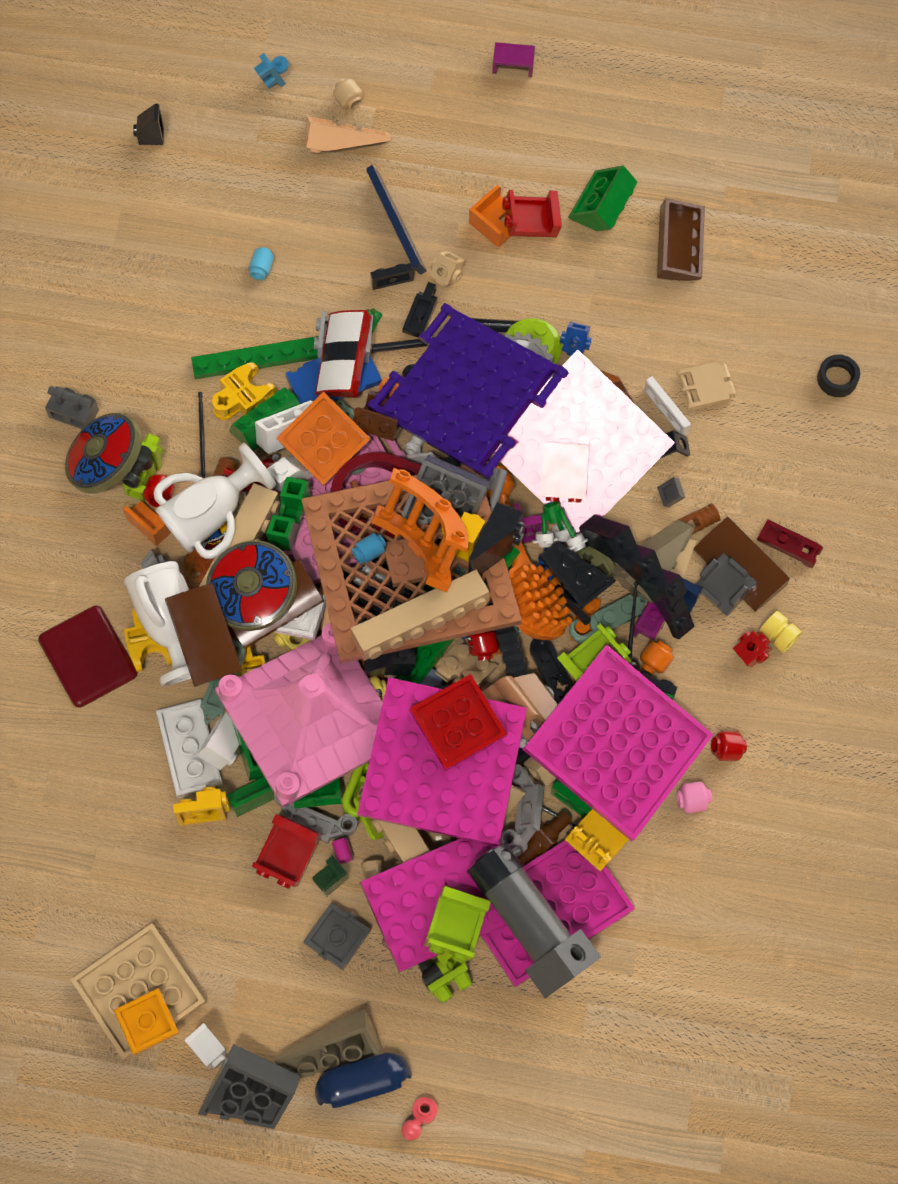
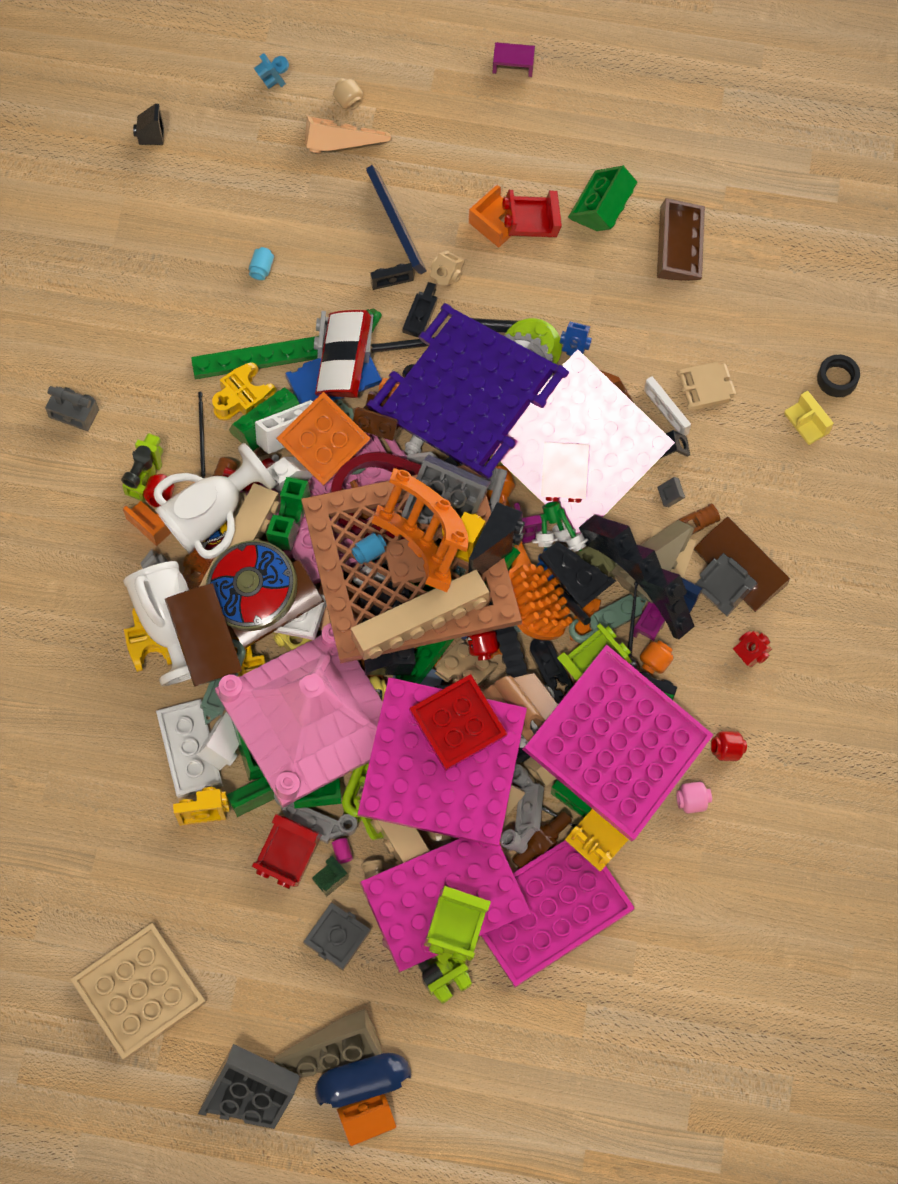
(87, 656): dark red piece -> none
(103, 453): dish -> none
(146, 1021): light orange plate -> none
(206, 1047): white slope -> none
(366, 1119): none -> orange panel
(412, 1128): coral plate -> none
(554, 951): dark grey piece -> none
(778, 630): light yellow wheel -> none
(790, 543): dark red plate -> none
(809, 418): none -> light yellow panel

